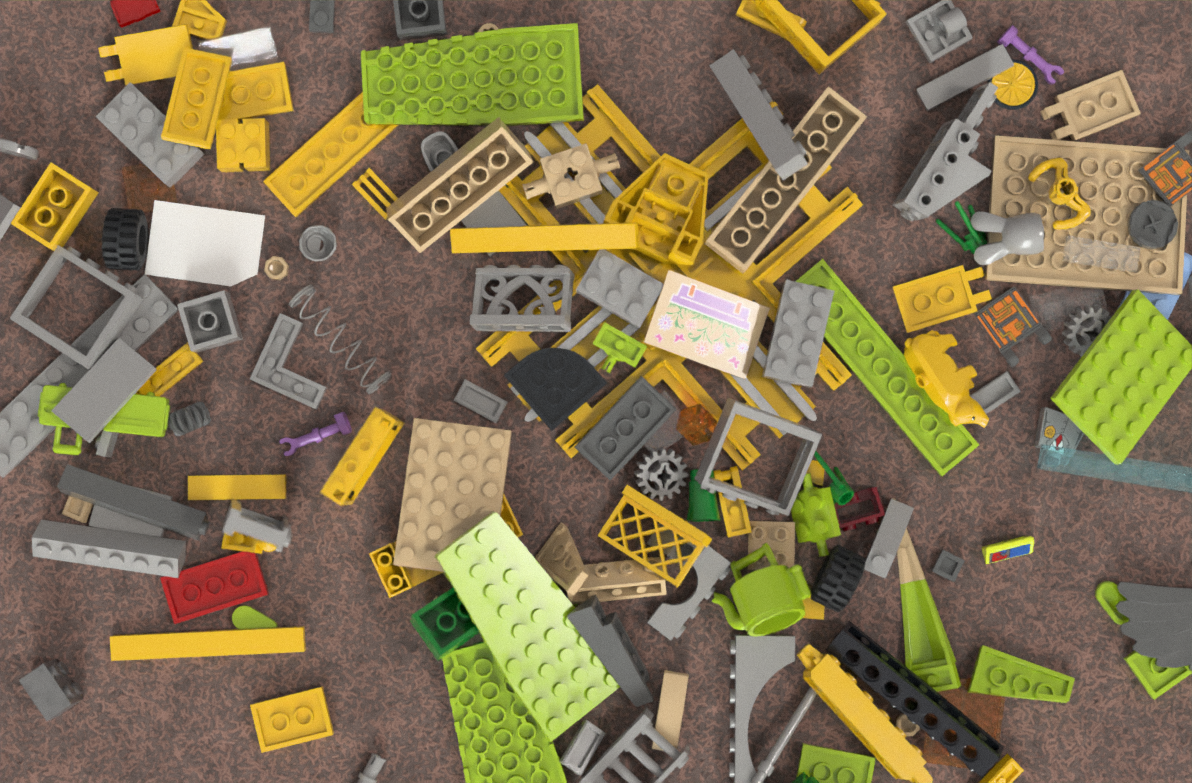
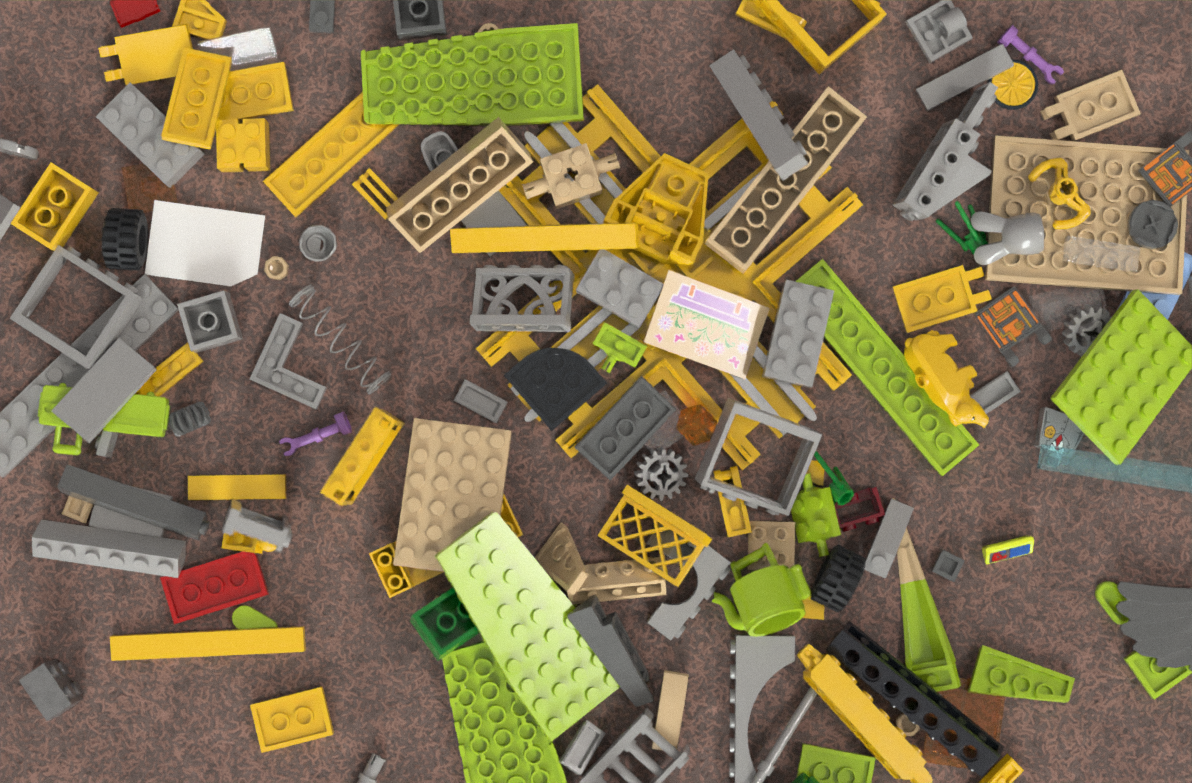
(702, 503): green plant -> none

